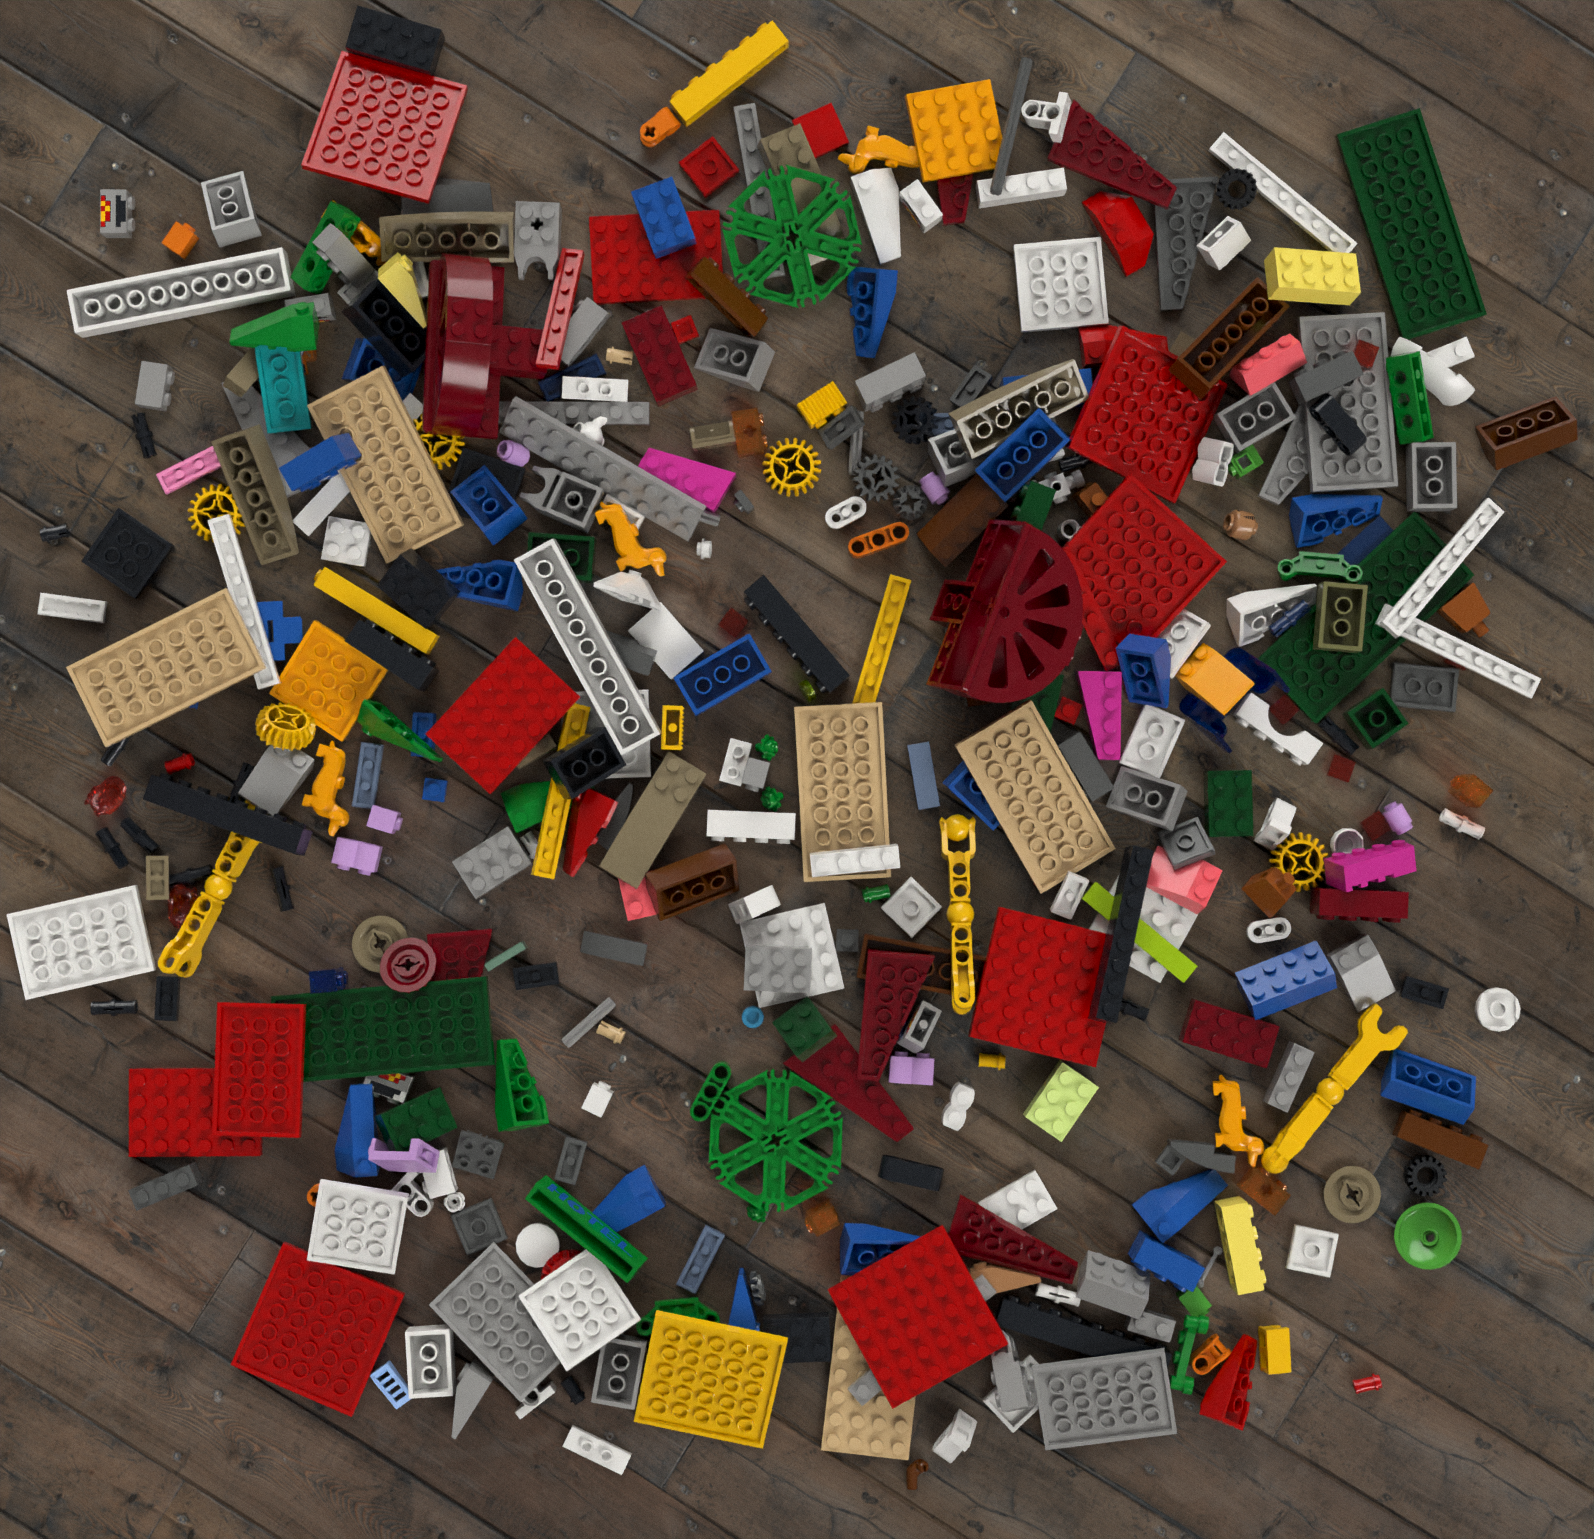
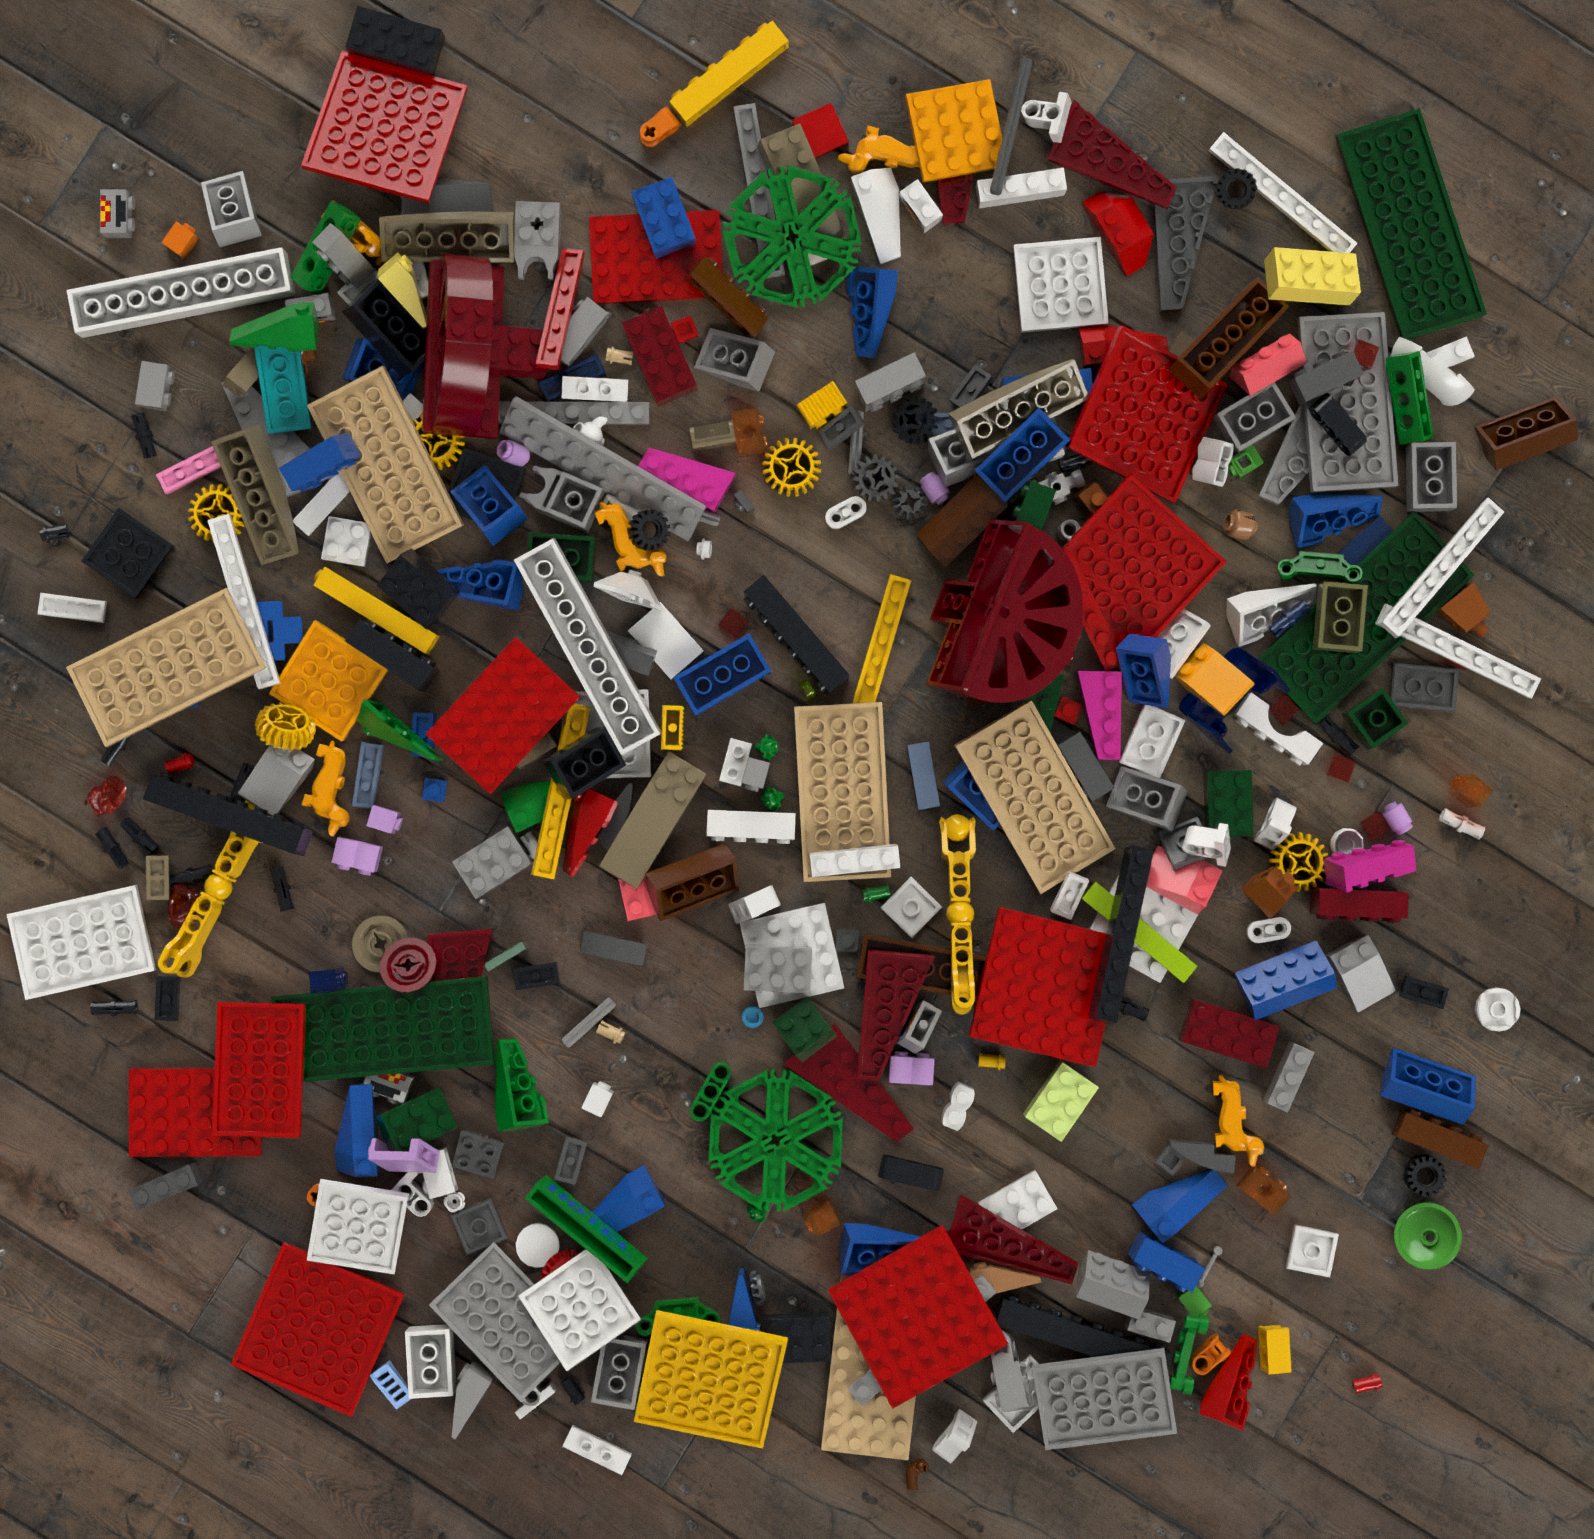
(660, 525): none -> black tyre
(700, 1259): sand blue tile -> none
(709, 167): red tile -> none
(886, 532): orange beam -> none
(1045, 1291): white pin -> none
(1208, 842): none -> white tile
(1223, 243): white brick -> none
(1239, 1245): light yellow brick -> none
(1331, 1090): yellow piece -> none
(1367, 1194): dark tan gear -> none

